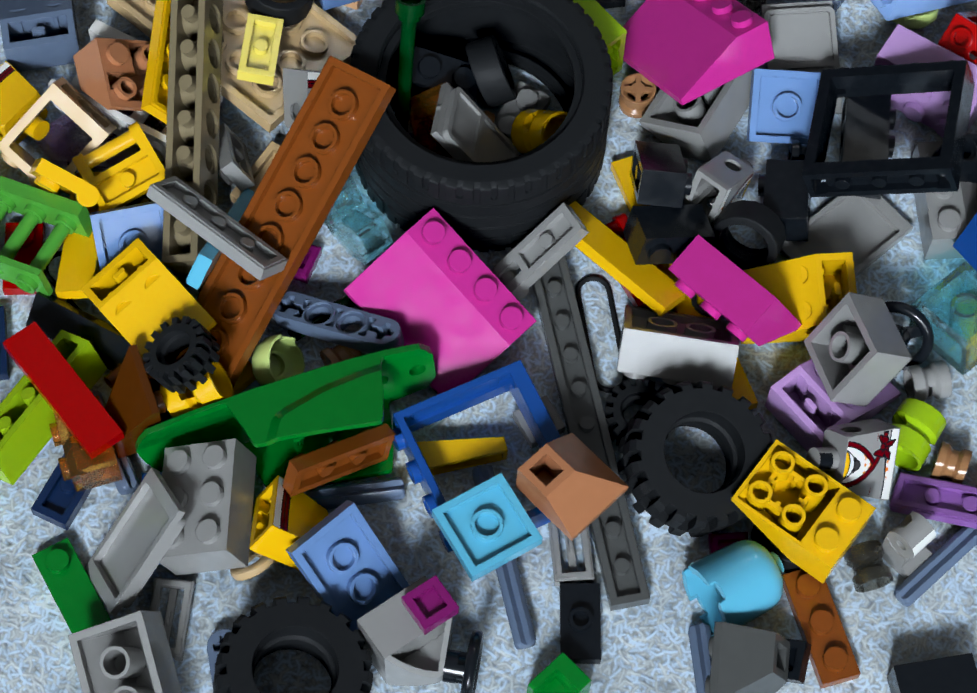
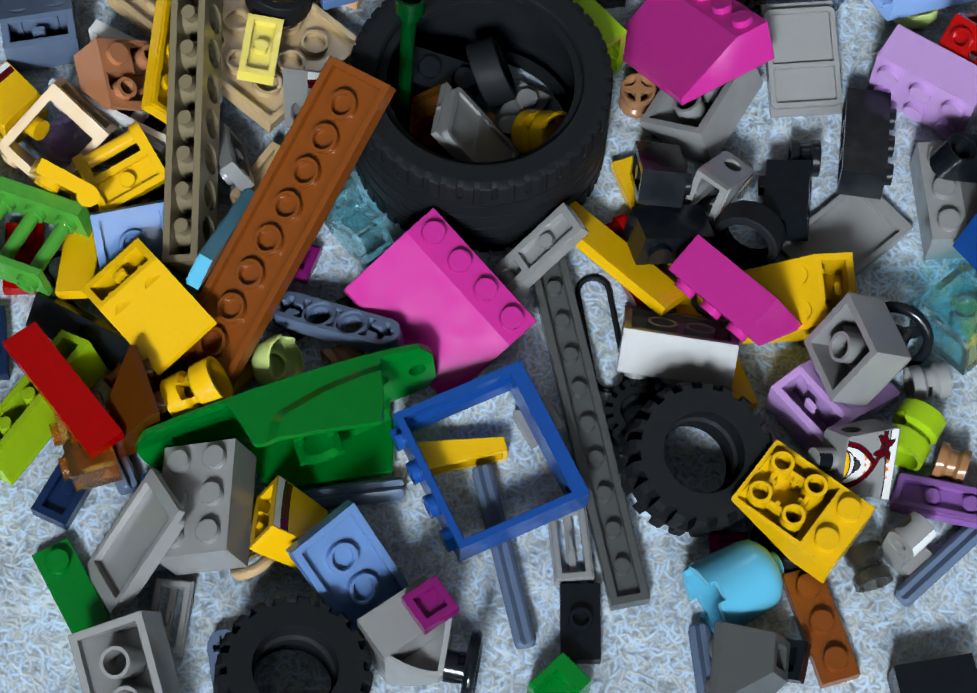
(170, 344): black tyre -> none
(217, 227): light grey tile -> none
(338, 459): dark orange plate -> none
(486, 527): medium azure plate -> none
(569, 484): nougat slope -> none
(781, 105): medium blue plate -> none
(889, 175): black window -> none

